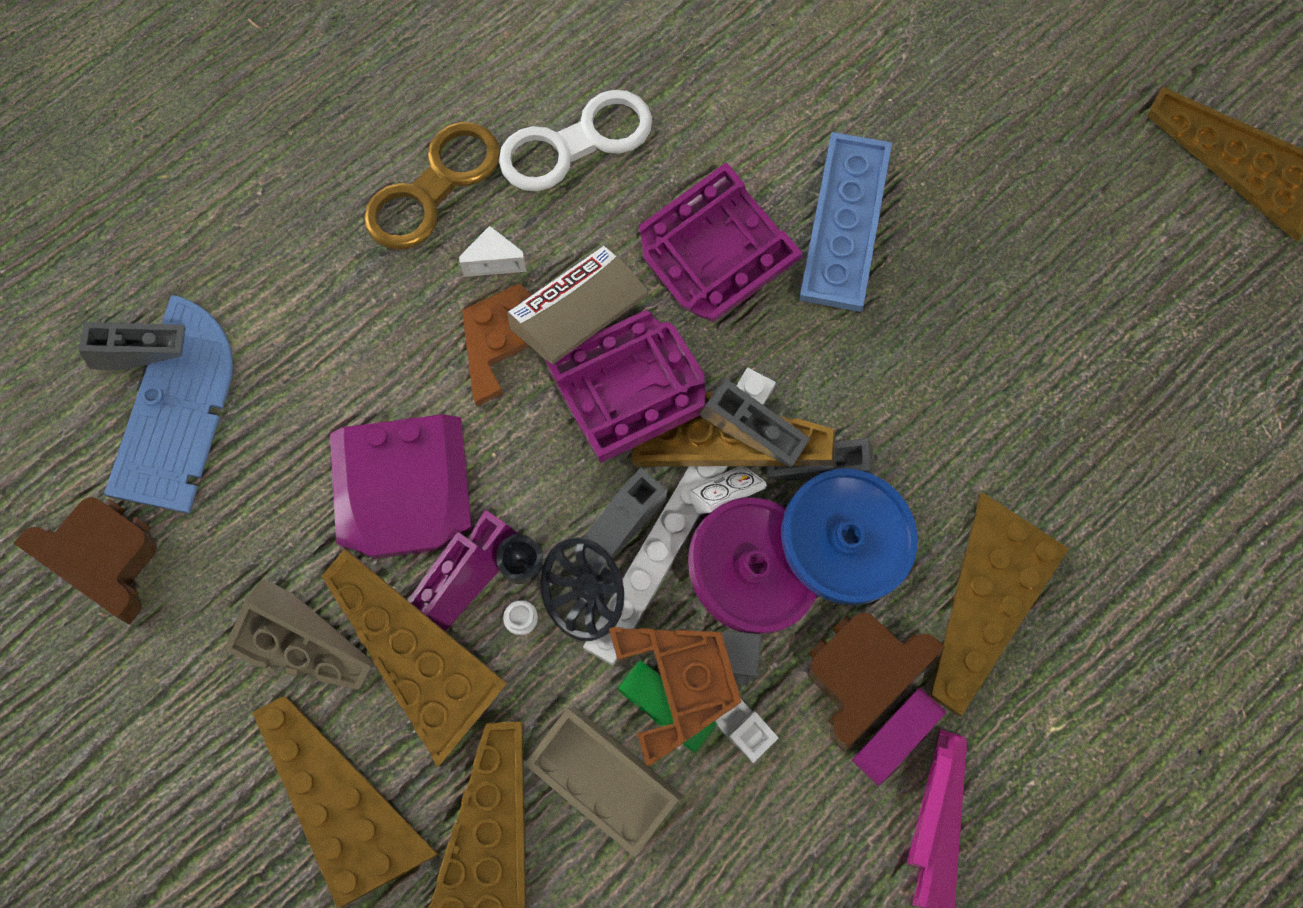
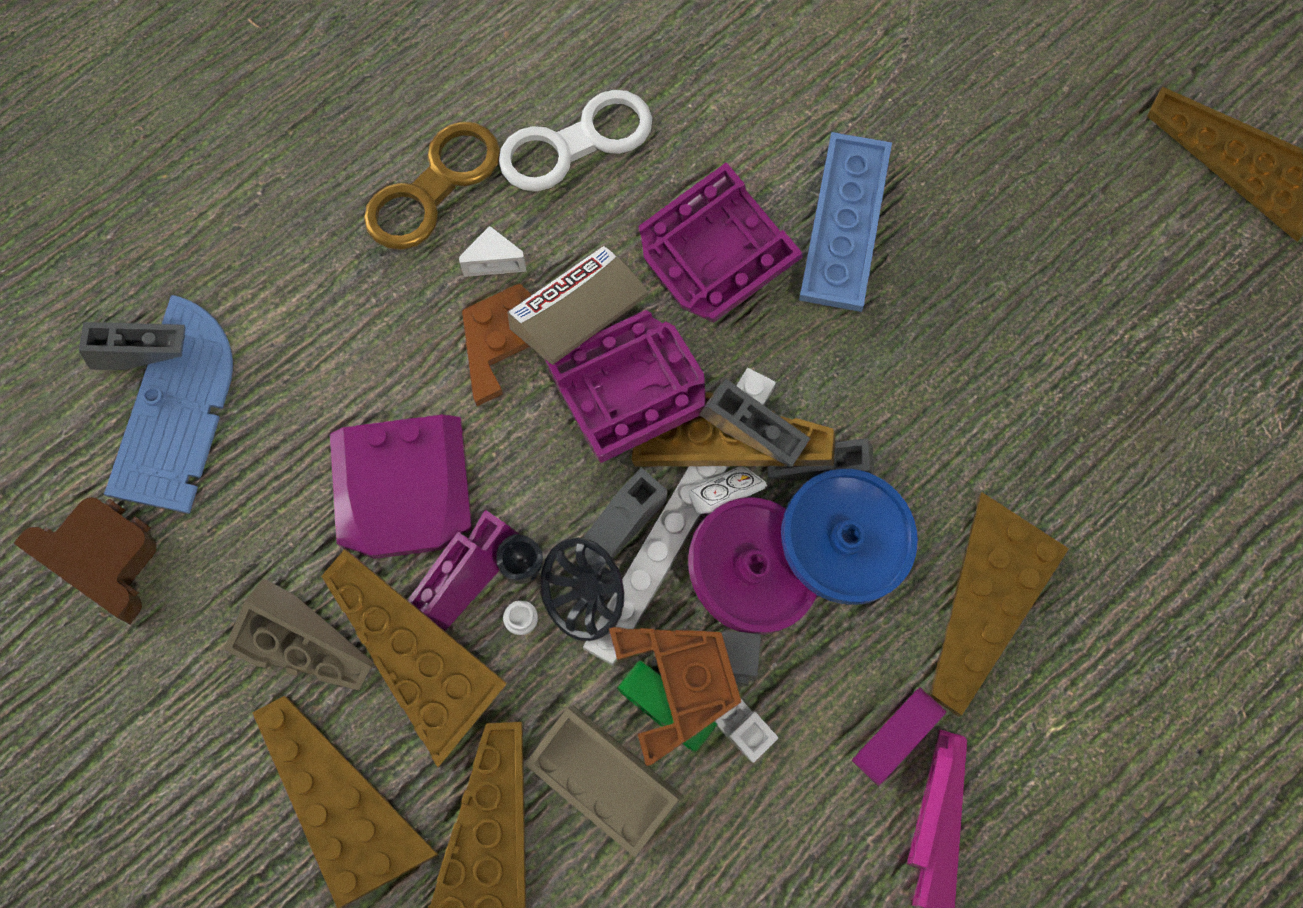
(866, 671): reddish brown brick -> none

